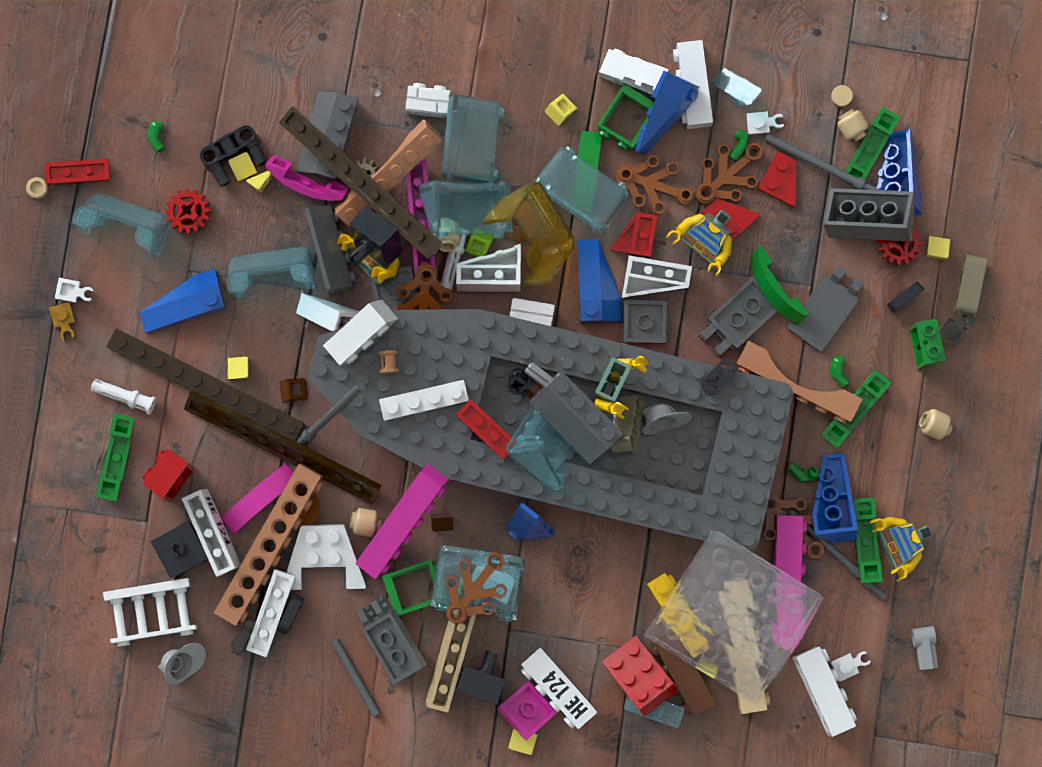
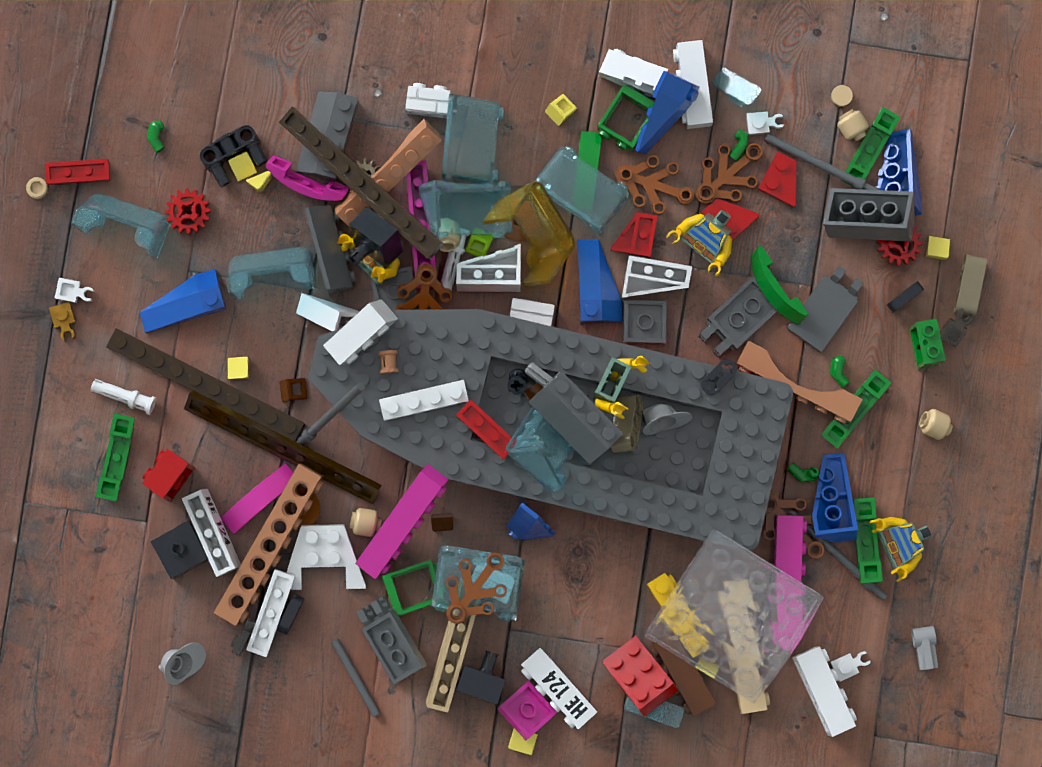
(137, 595): white fence -> none

